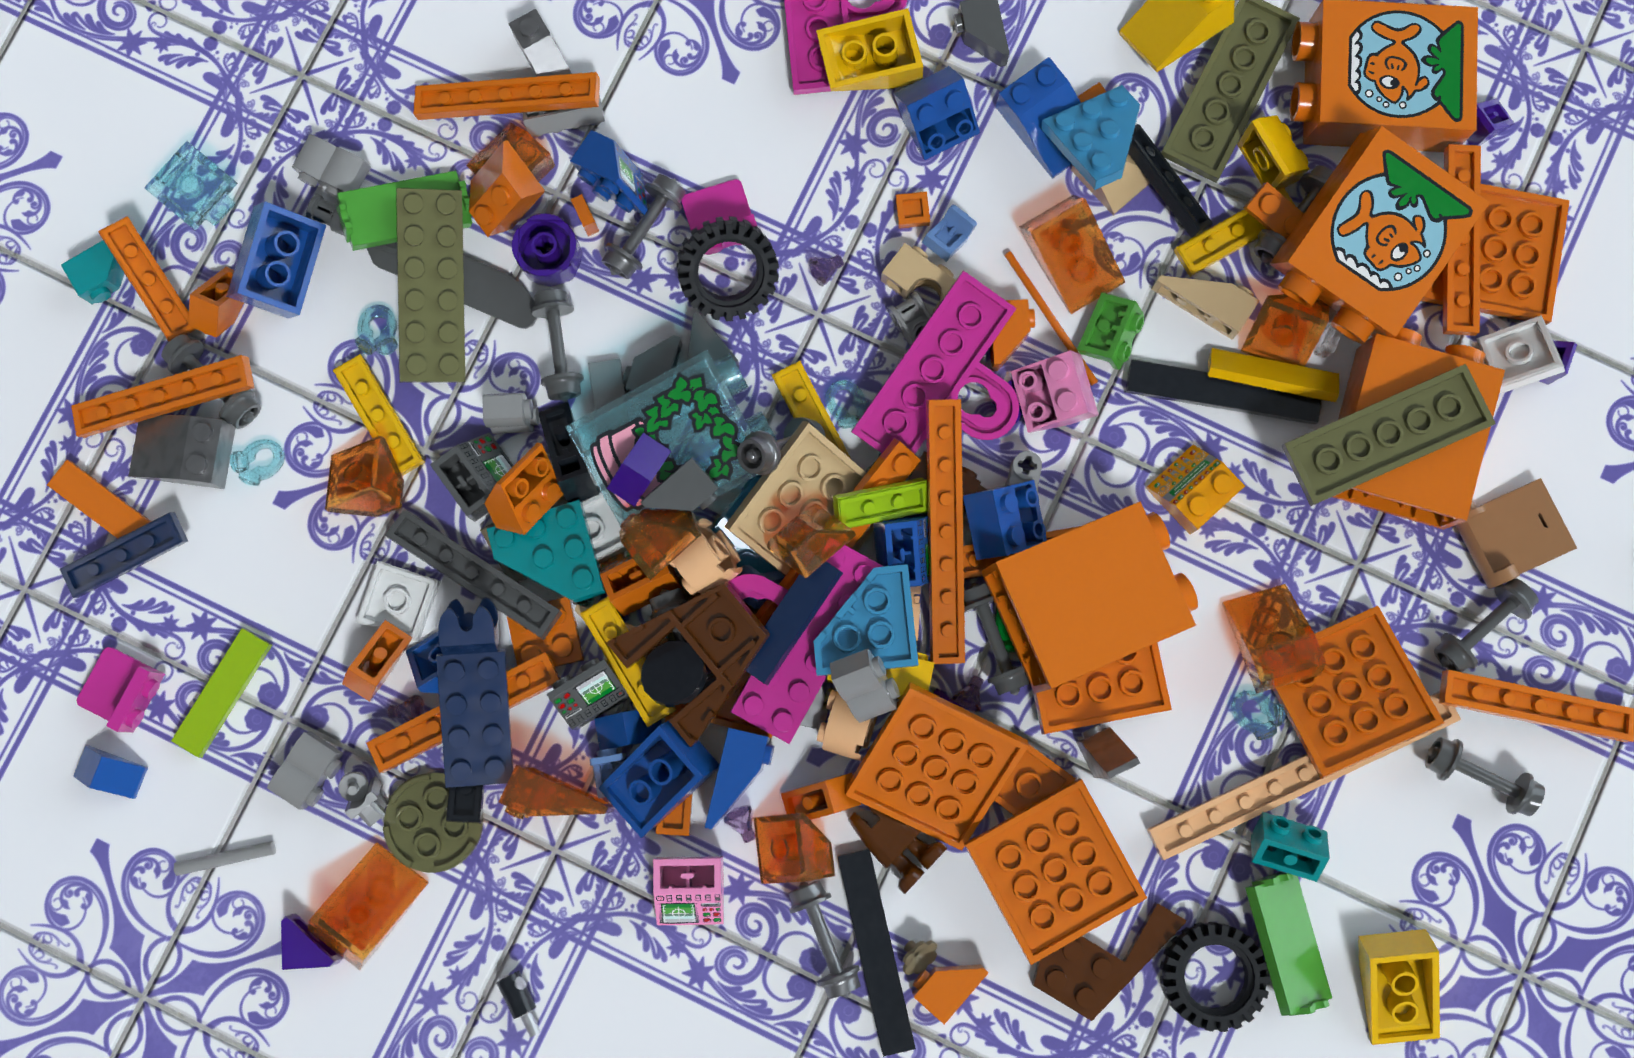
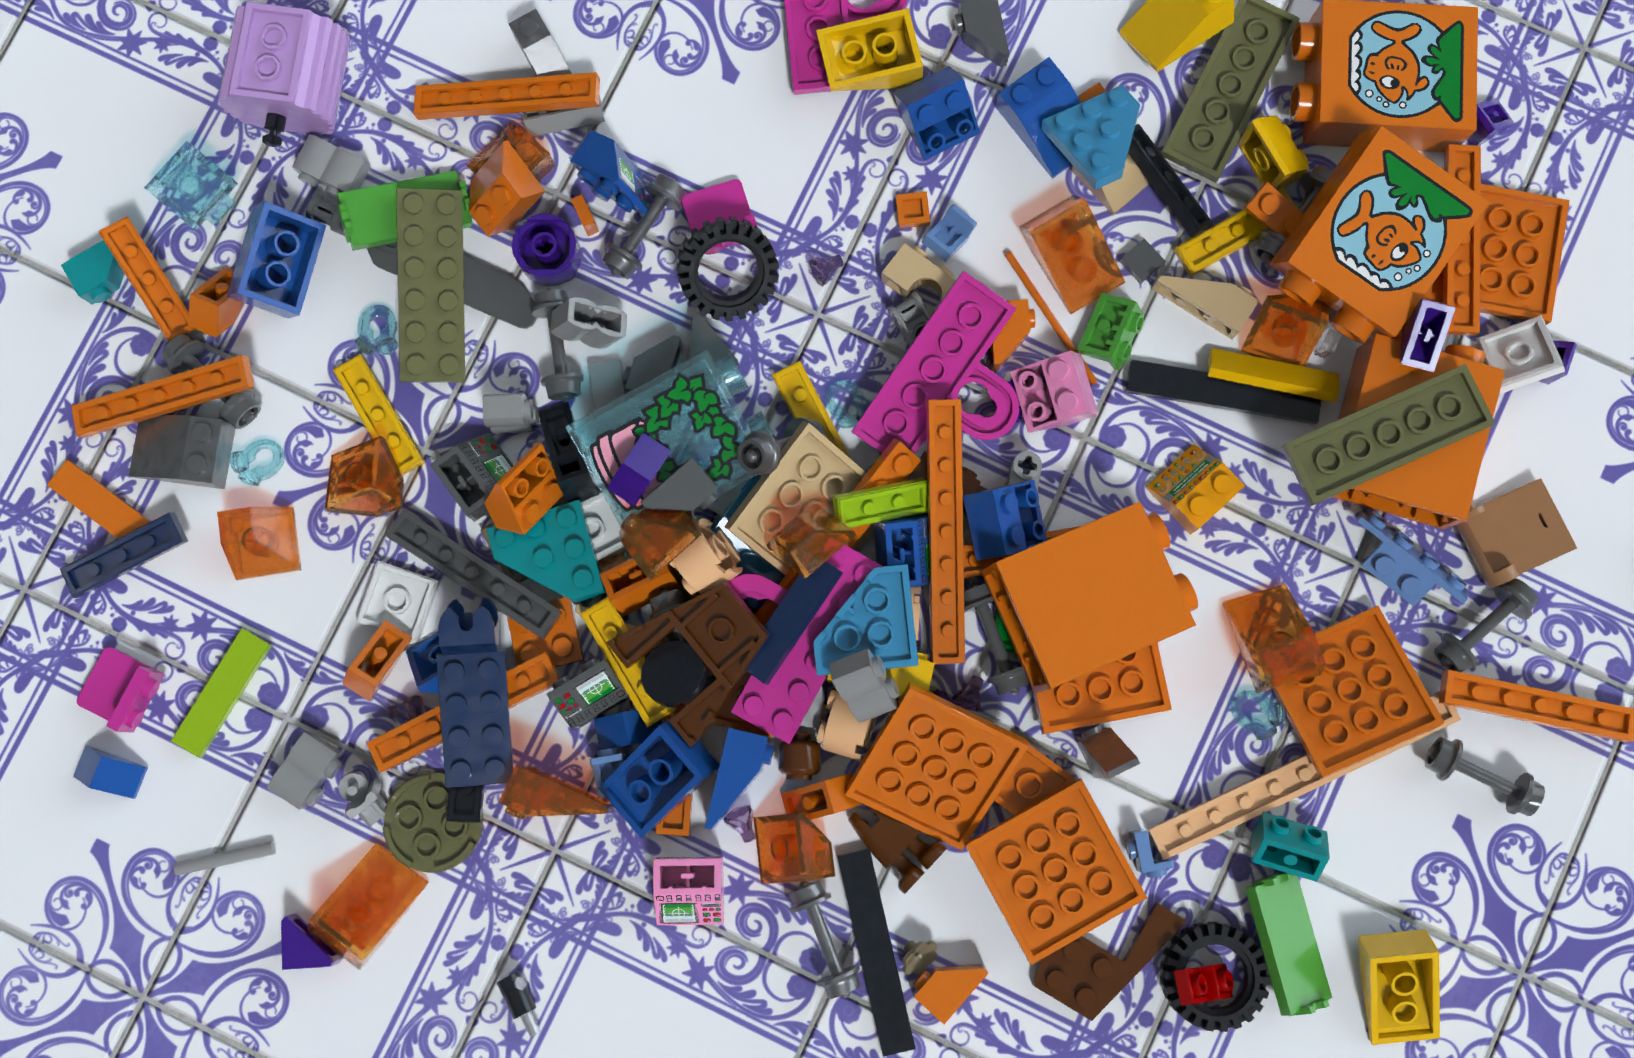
(259, 541): none -> clear orange slope
(284, 70): none -> lavender piece
(587, 322): none -> light grey brick
(800, 757): none -> reddish brown head
(1139, 849): none -> medium blue bracket
(1142, 261): none -> dark grey tile
(1204, 984): none -> red slope
(1404, 567): none -> medium blue bracket
(1425, 334): none -> slope

